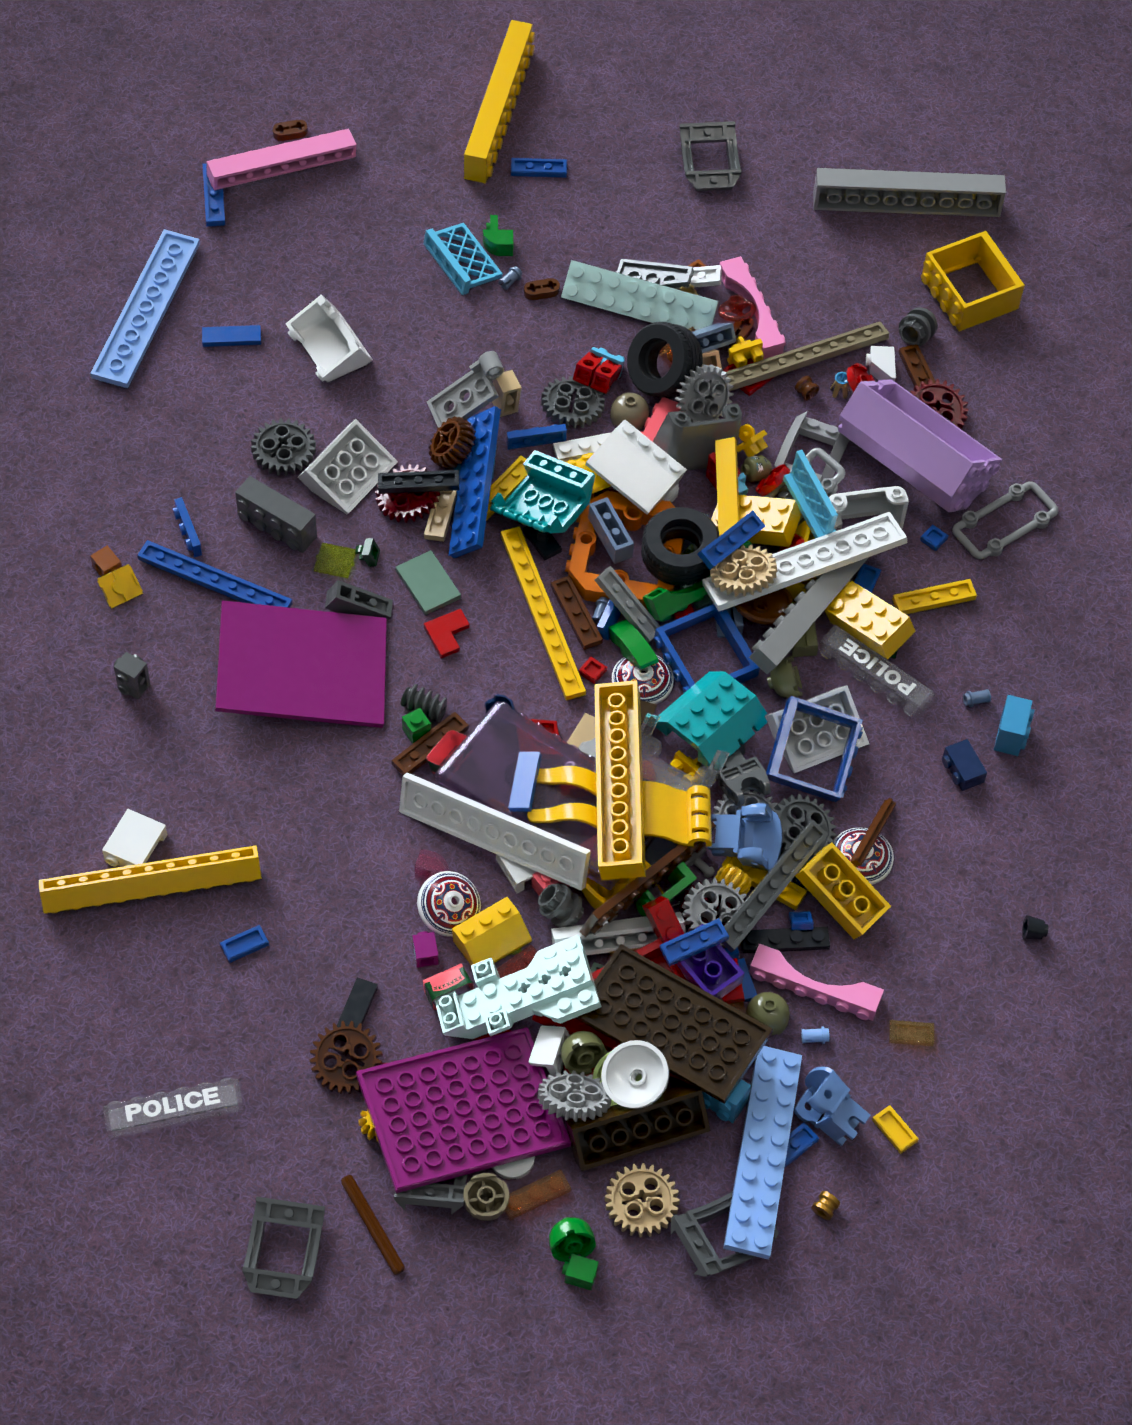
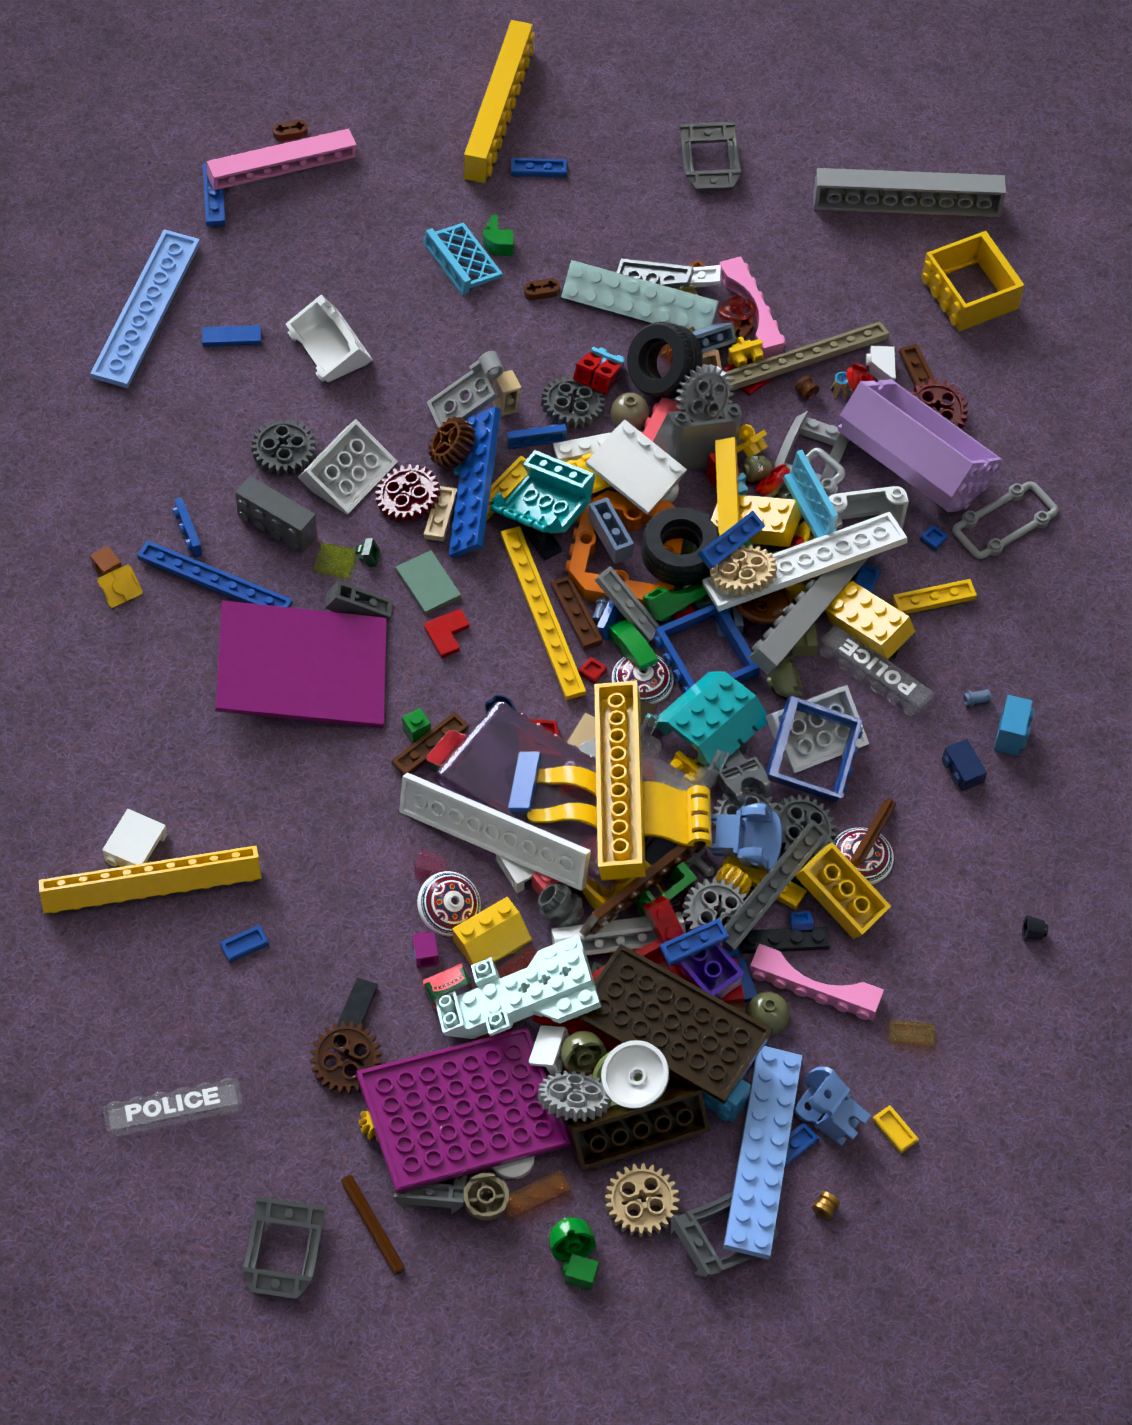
(131, 675): dark grey brick -> none
(418, 481): black plate -> none
(430, 706): dark grey piece -> none
(513, 275): sand blue pin -> none
(815, 1035): light blue pin -> none
(918, 326): dark grey piece -> none

